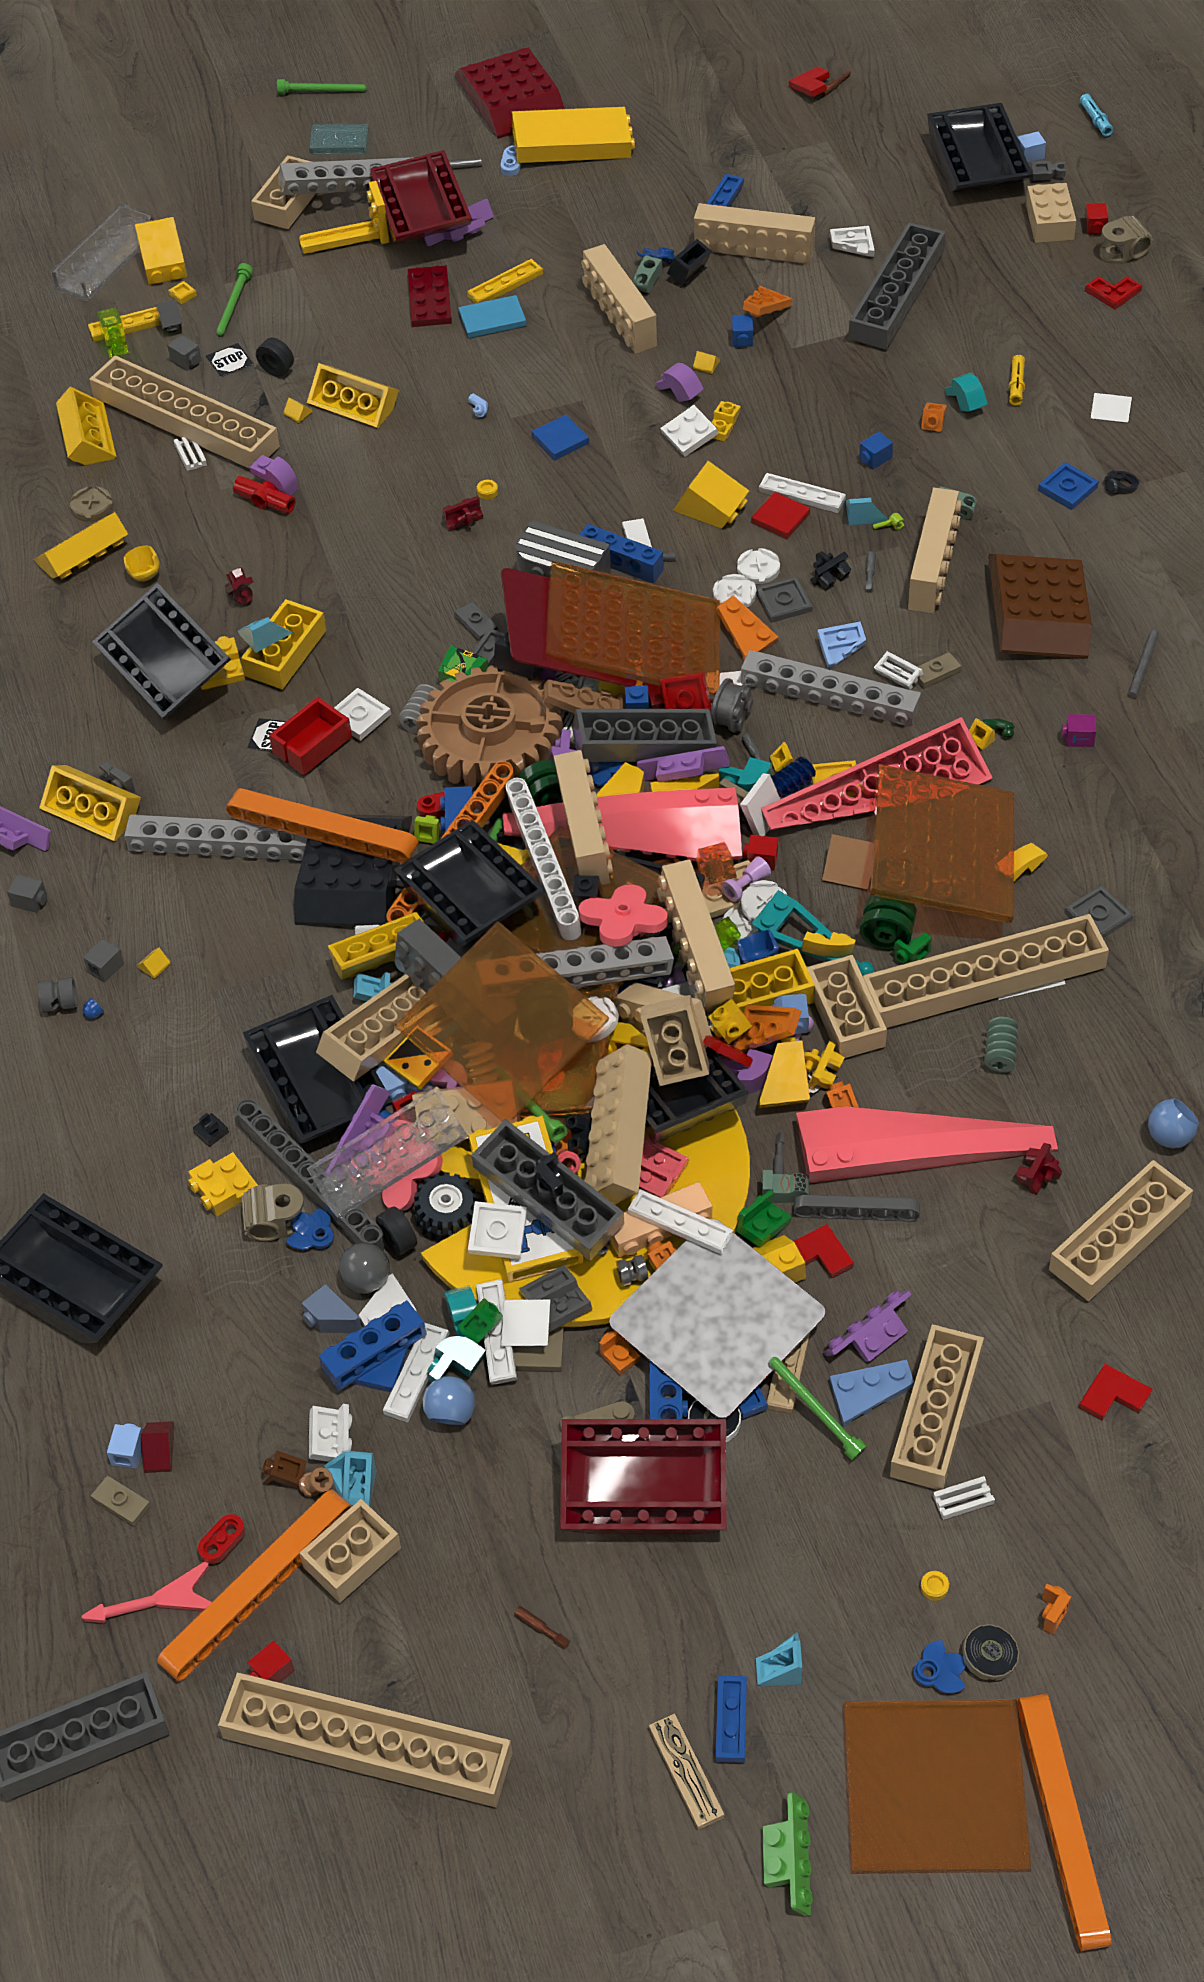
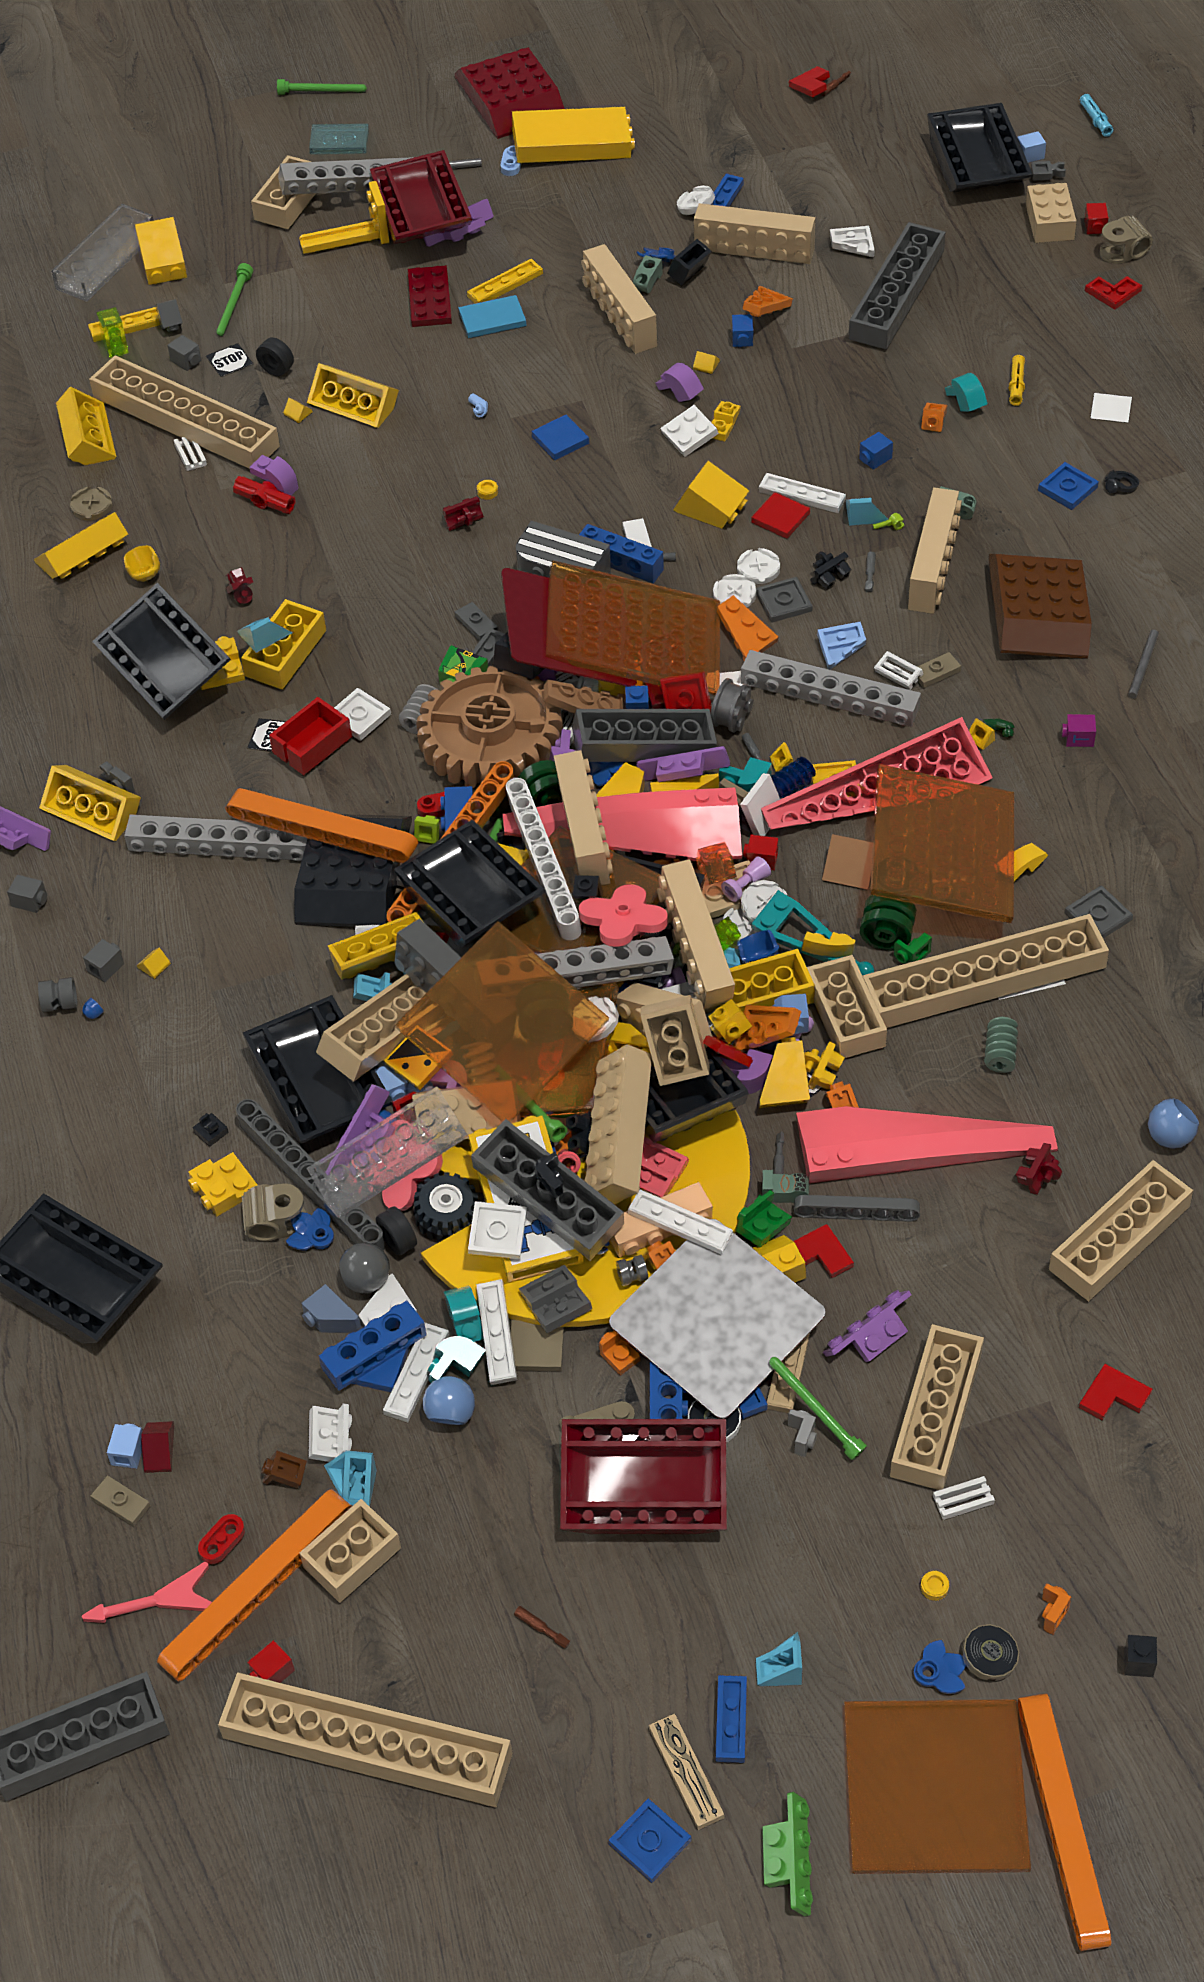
(182, 292): yellow tile -> none
(316, 1481): medium nougat bush -> none
(480, 1320): green bracket -> none
(525, 1323): white sticker -> none
(650, 1840): none -> blue tile
(689, 202): none -> white tile
(806, 1425): none -> light grey bracket
(869, 1387): medium blue wing -> none
(1140, 1656): none -> black brick

